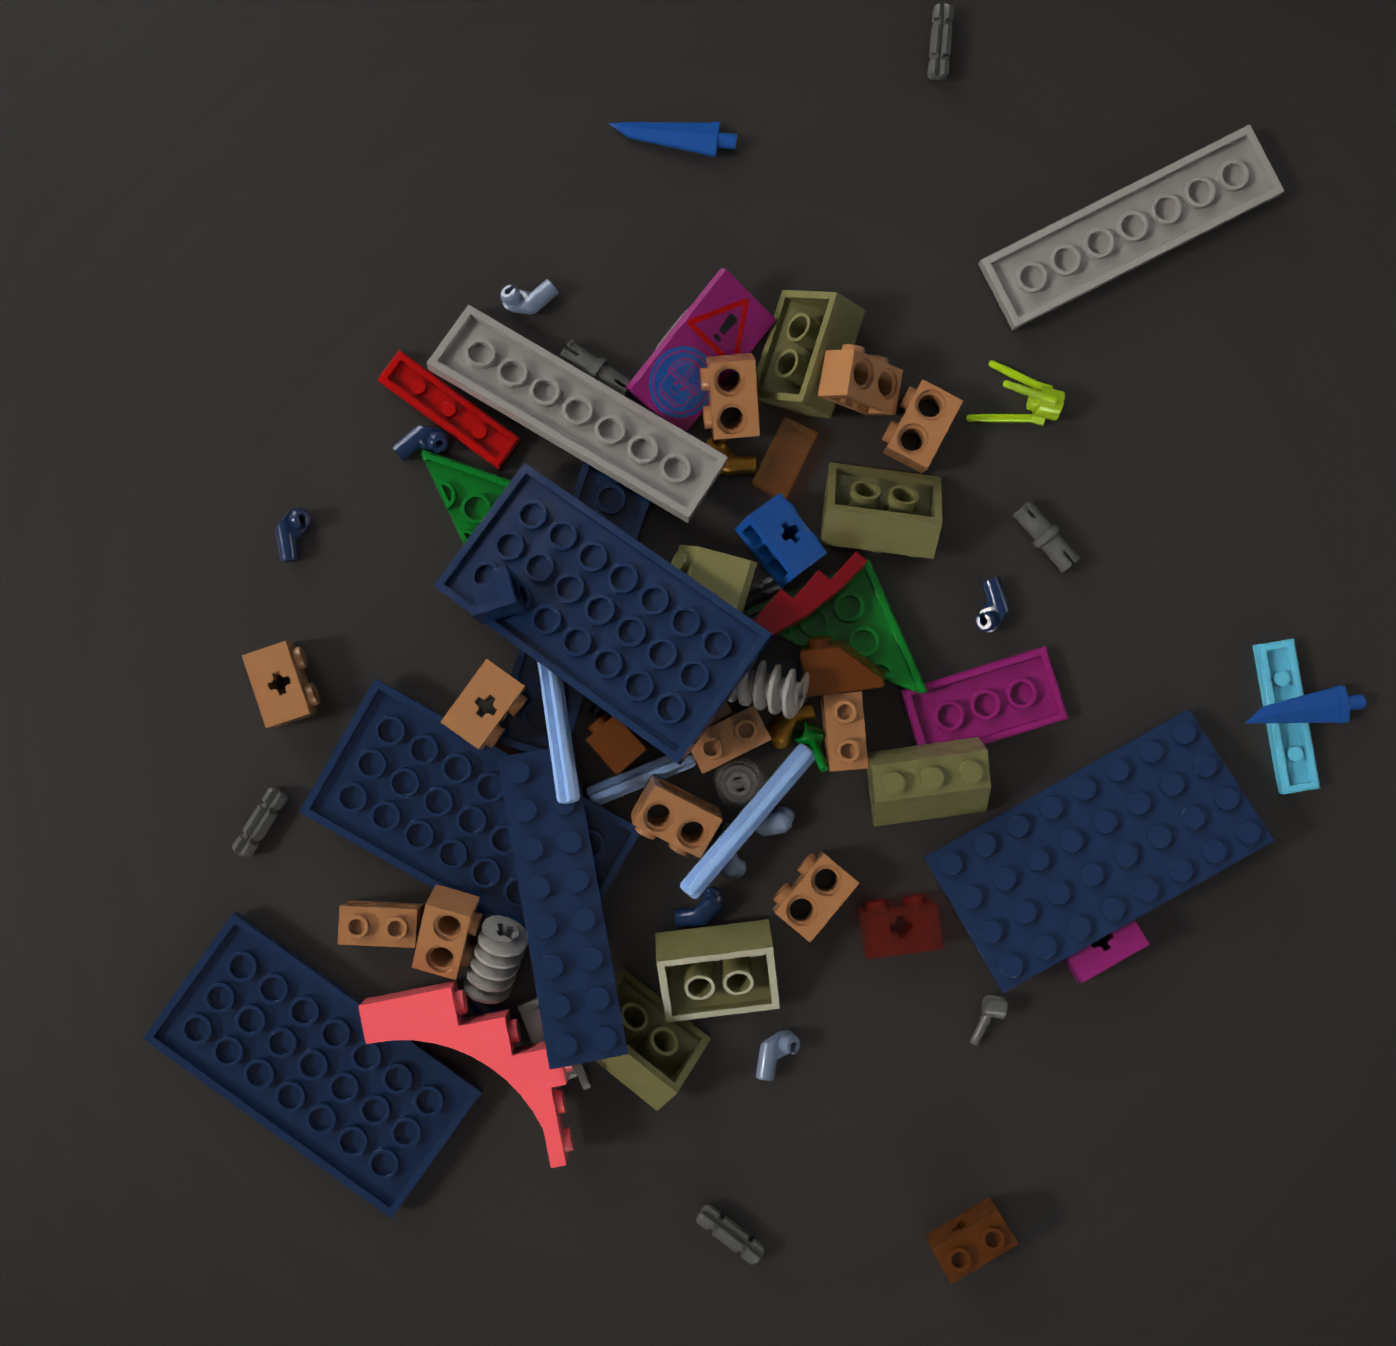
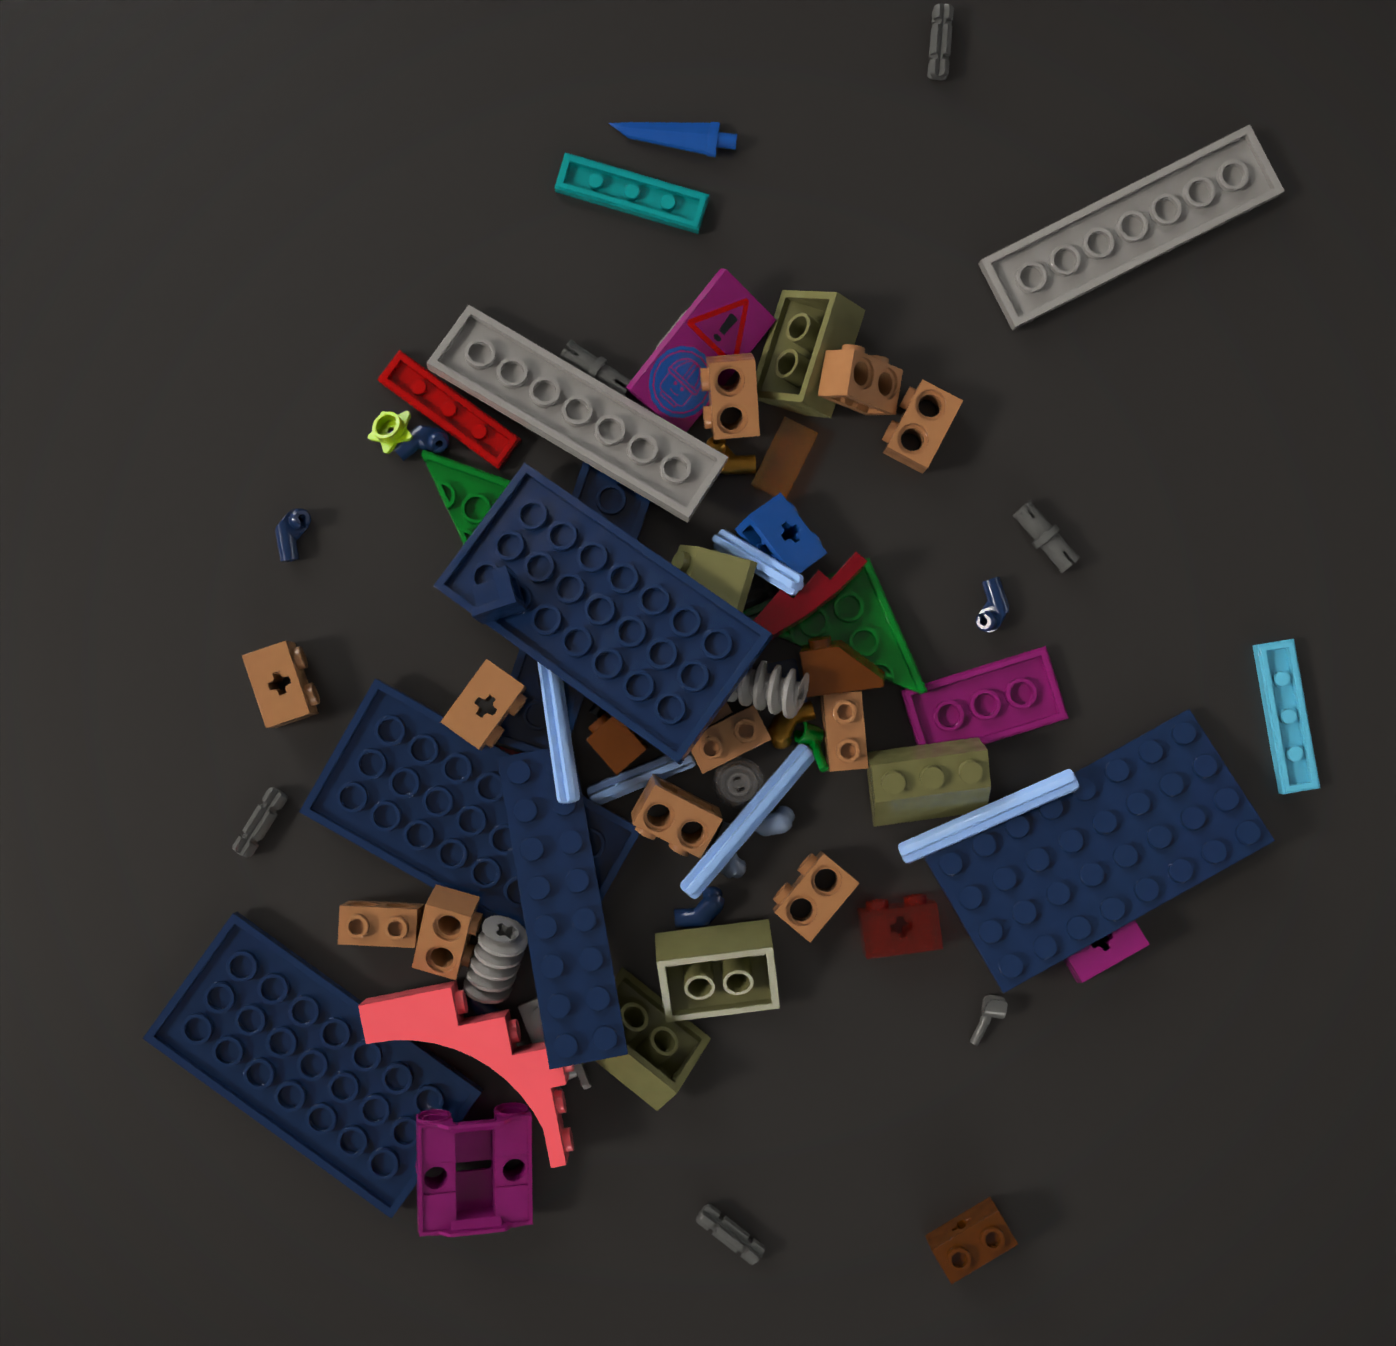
(382, 426): none -> lime plate
(474, 1198): none -> magenta piece
(525, 301): sand blue arm -> none
(631, 193): none -> teal tile
(767, 566): none -> light blue axle
(774, 1049): sand blue arm -> none
(882, 510): olive slope -> none
(988, 816): none -> light blue axle
(1042, 399): lime plant -> none
(1324, 706): blue bar -> none

